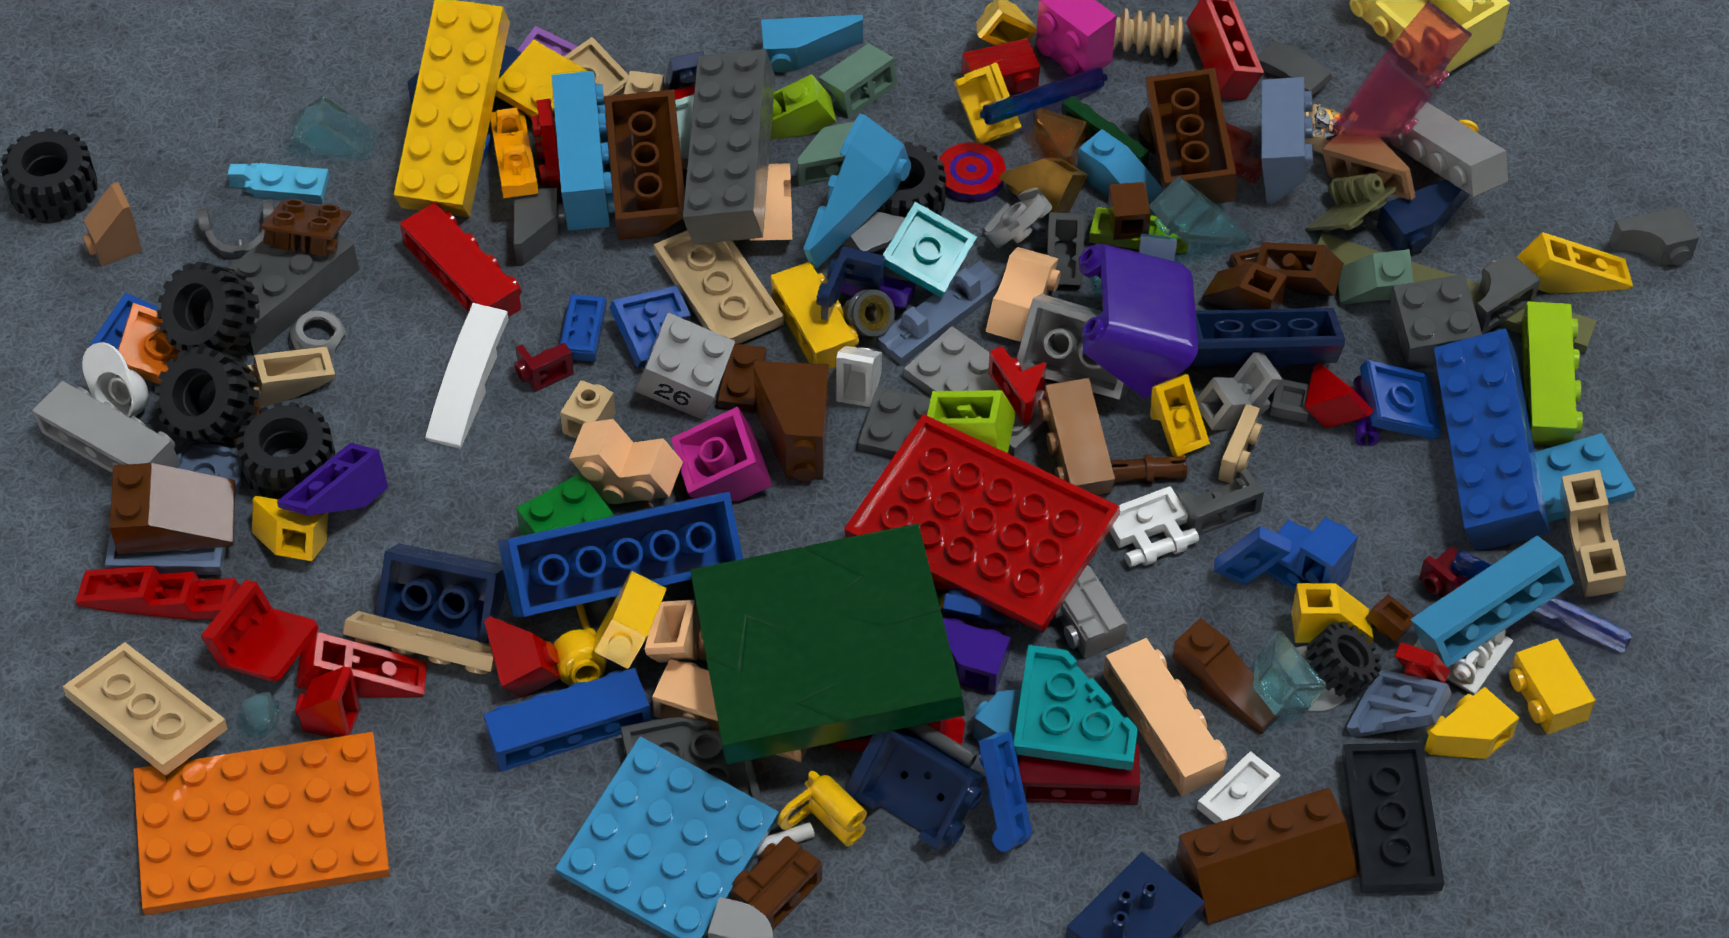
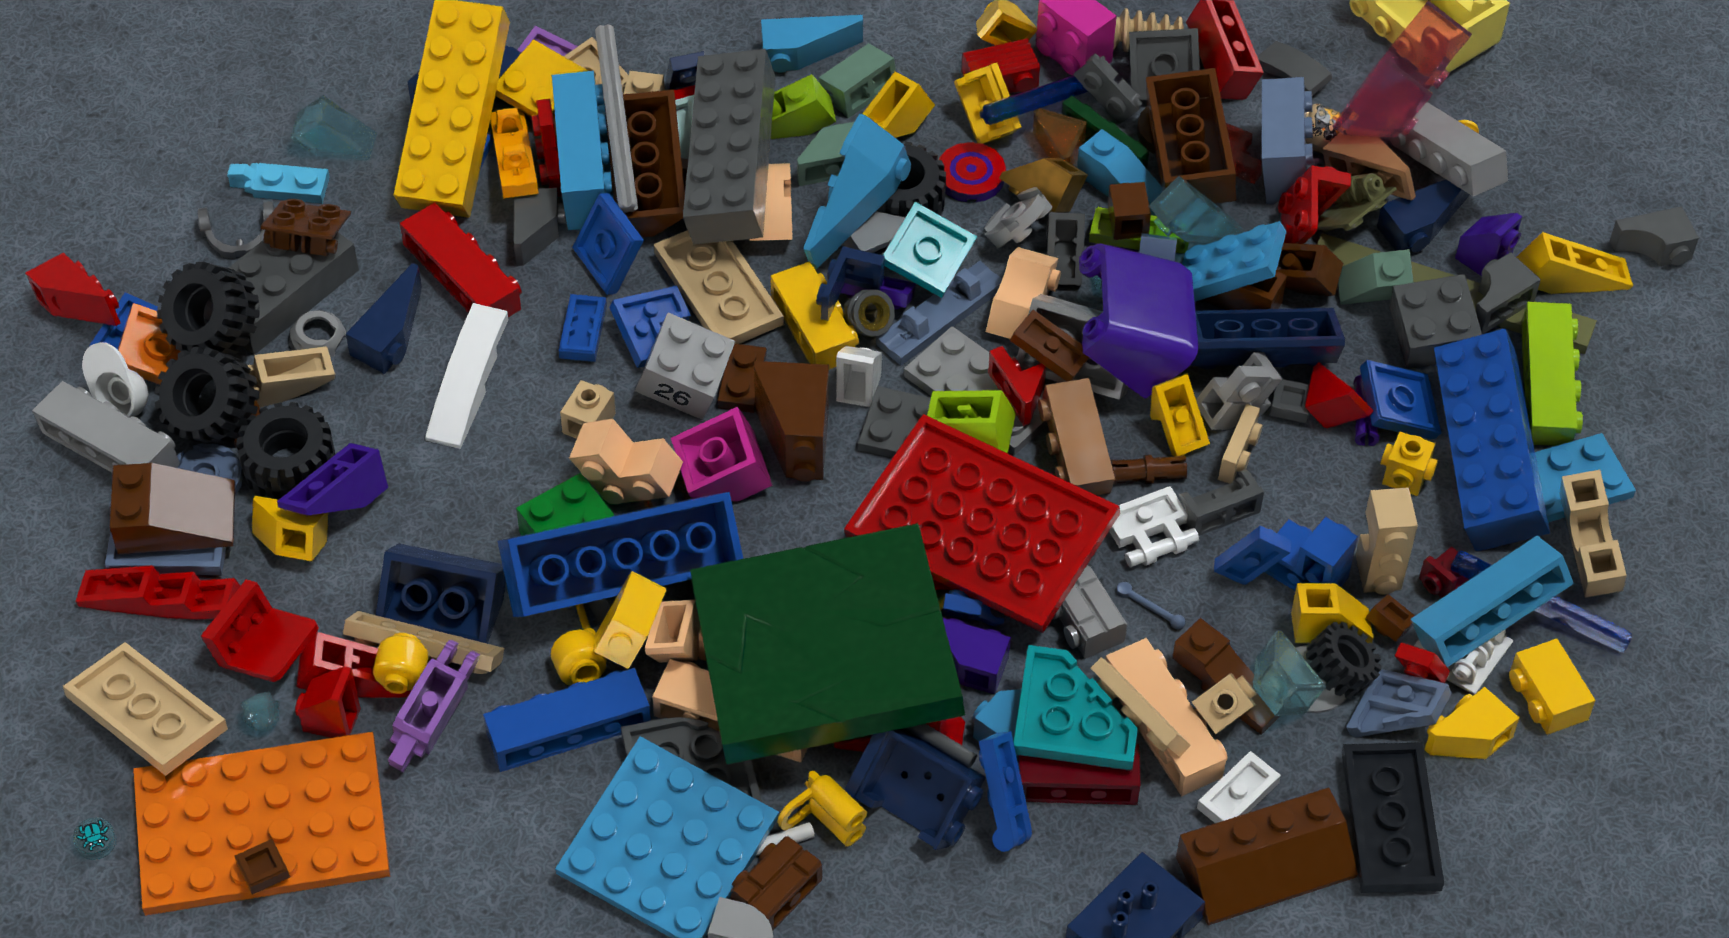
(54, 194): black tyre -> none
(70, 293): none -> red slope
(94, 838): none -> tile
(111, 228): medium nougat slope -> none
(262, 866): none -> reddish brown tile
(386, 327): none -> dark blue slope
(400, 662): none -> yellow head
(430, 706): none -> medium lavender hinge
(521, 658): red slope -> none
(545, 368): dark red bracket -> none
(608, 243): none -> blue plate
(616, 118): none -> light grey axle
(900, 106): none -> yellow slope
(1050, 346): none -> reddish brown plate
(1115, 97): none -> dark grey hinge
(1124, 590): none -> sand blue hinge
(1139, 709): none -> tan plate
(1161, 54): none -> dark grey plate
(1225, 702): none -> tan brick
(1235, 260): none -> dark azure plate
(1244, 384): none -> light grey plate
(1309, 199): none -> red bracket
(1387, 548): none -> tan arch
(1408, 462): none -> yellow brick
(1488, 240): none -> dark purple slope

